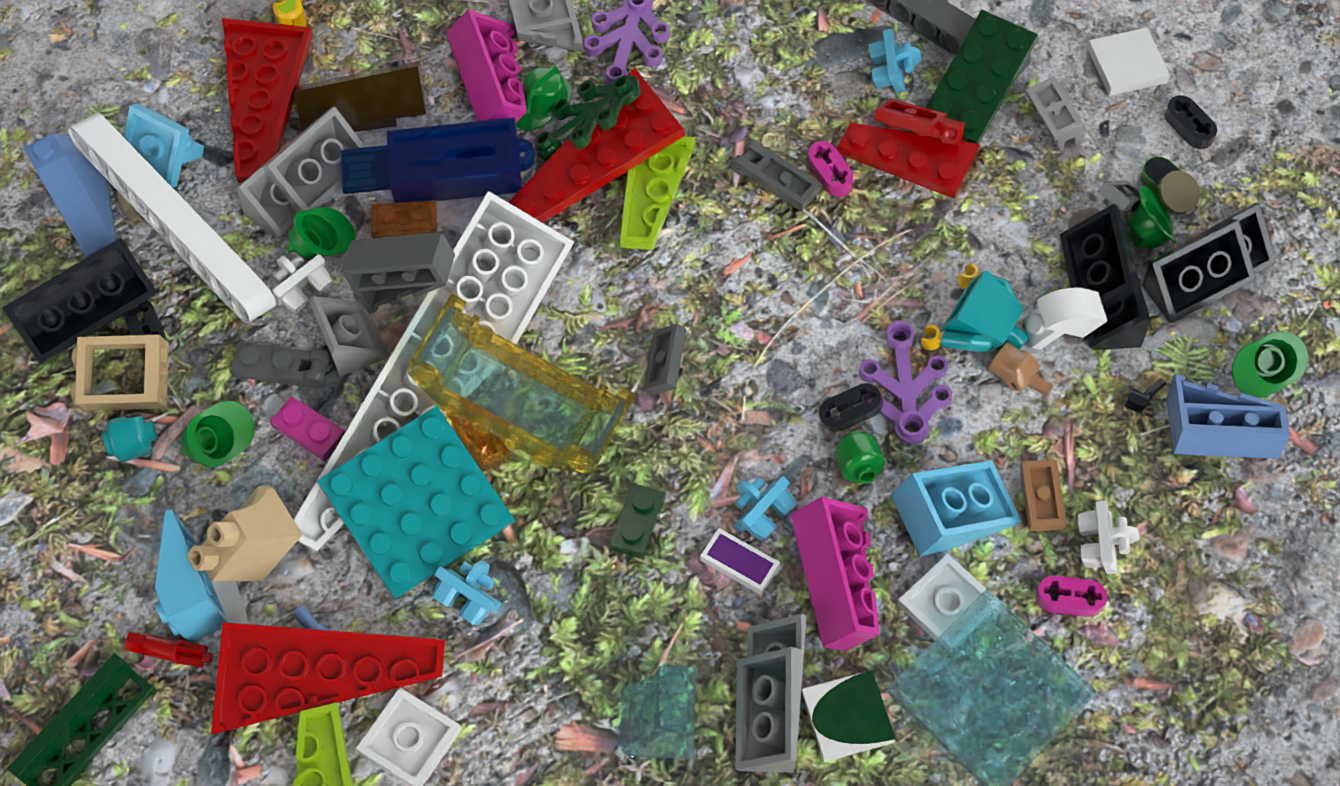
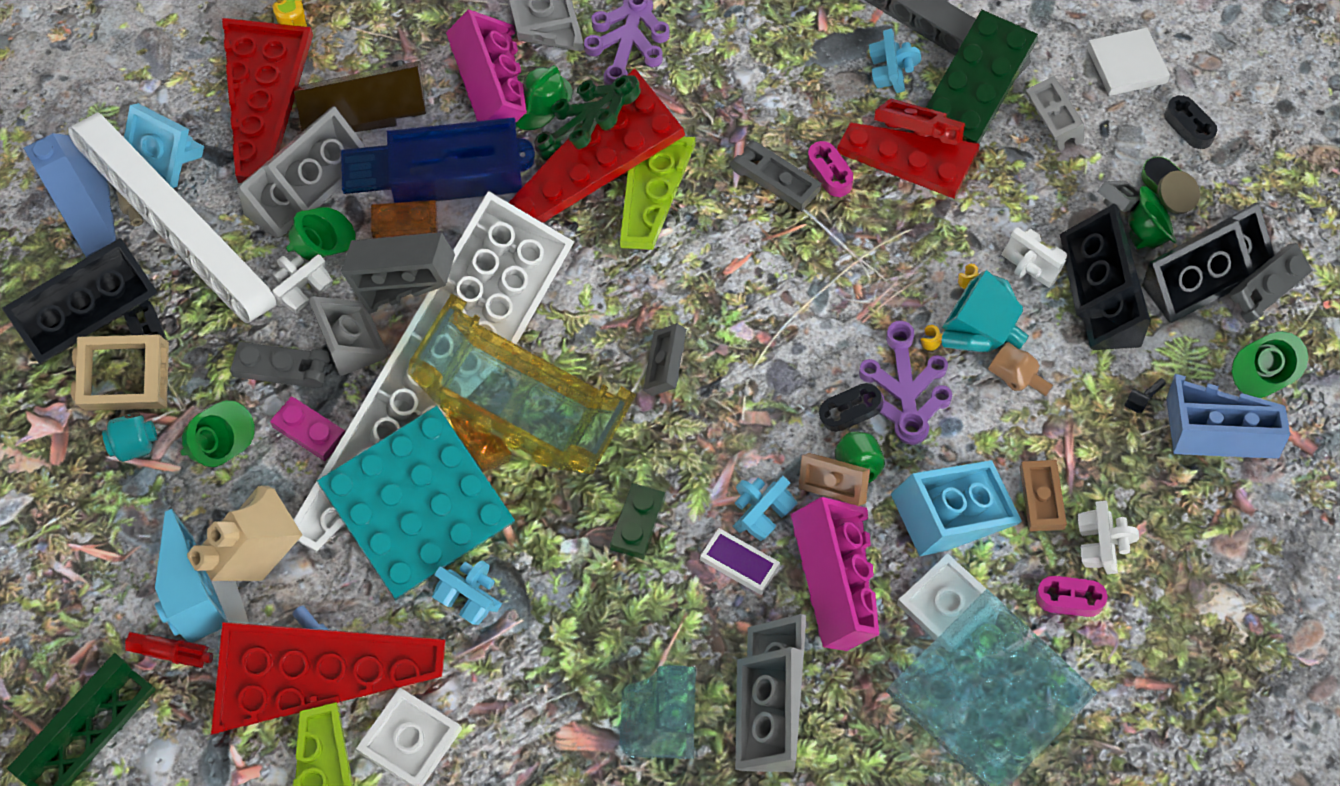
(834, 479): none -> medium nougat plate
(848, 716): dark green tile -> none
(1033, 257): none -> white hips
(1064, 311): white brick -> none
(1270, 282): none -> dark grey plate

